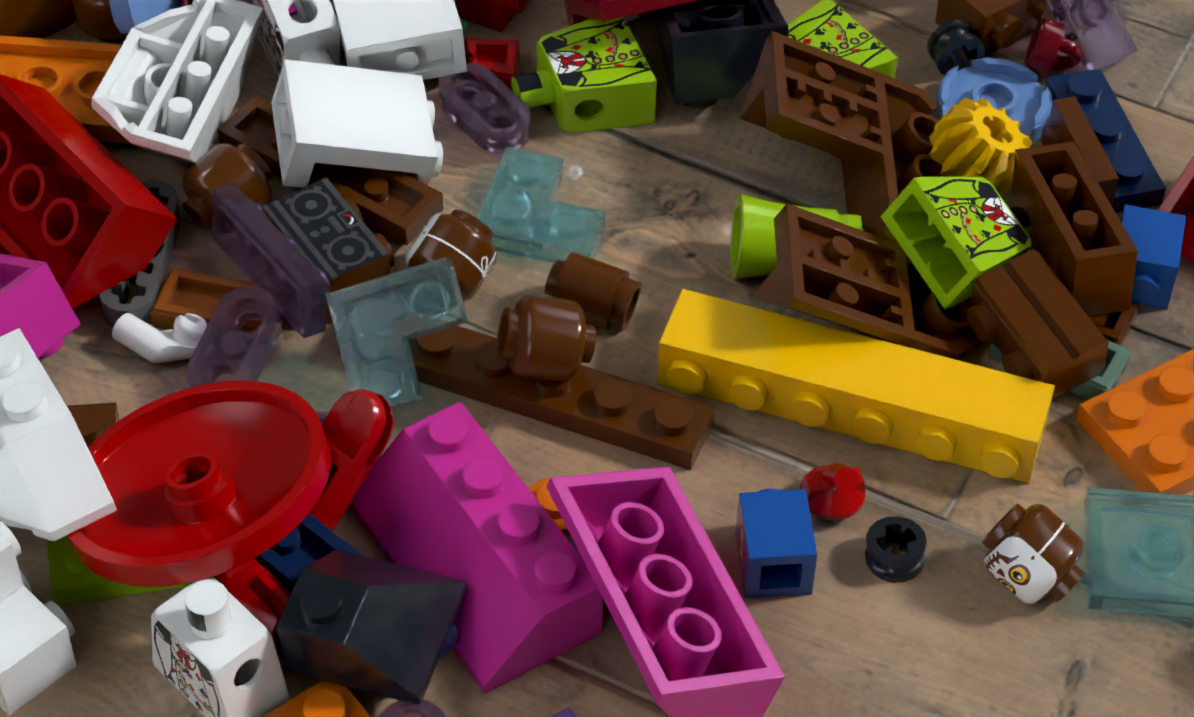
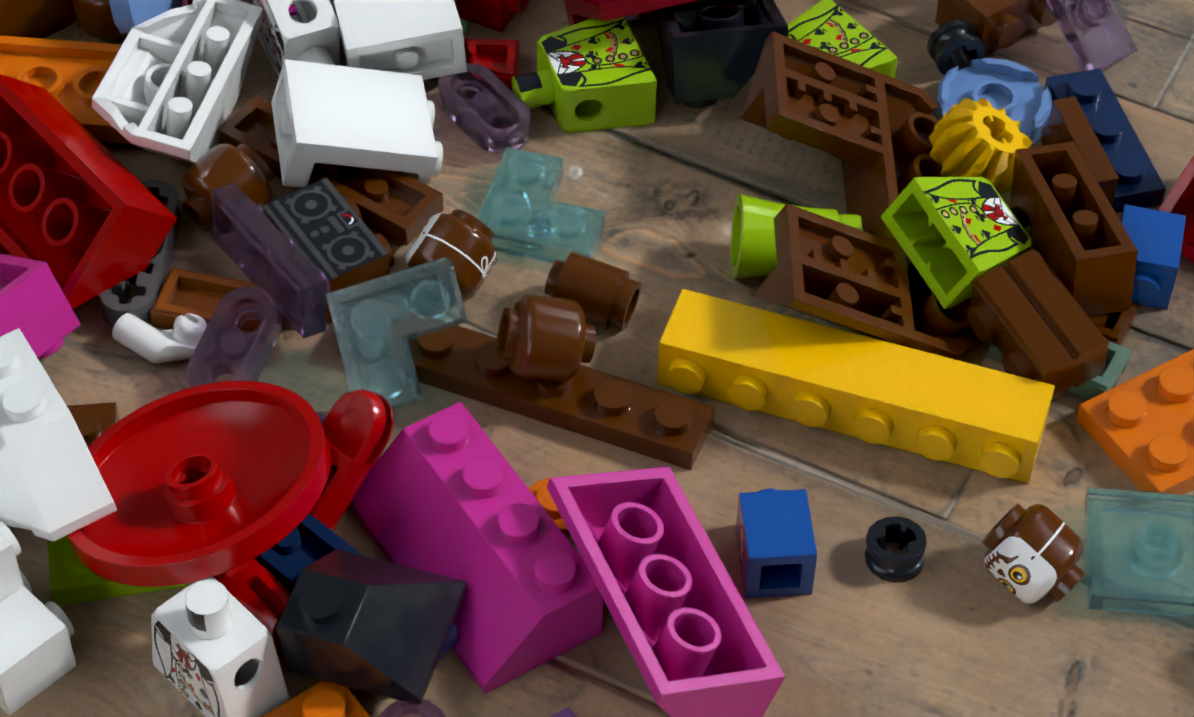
(834, 491): red plate -> none
(1044, 46): dark red tile -> none

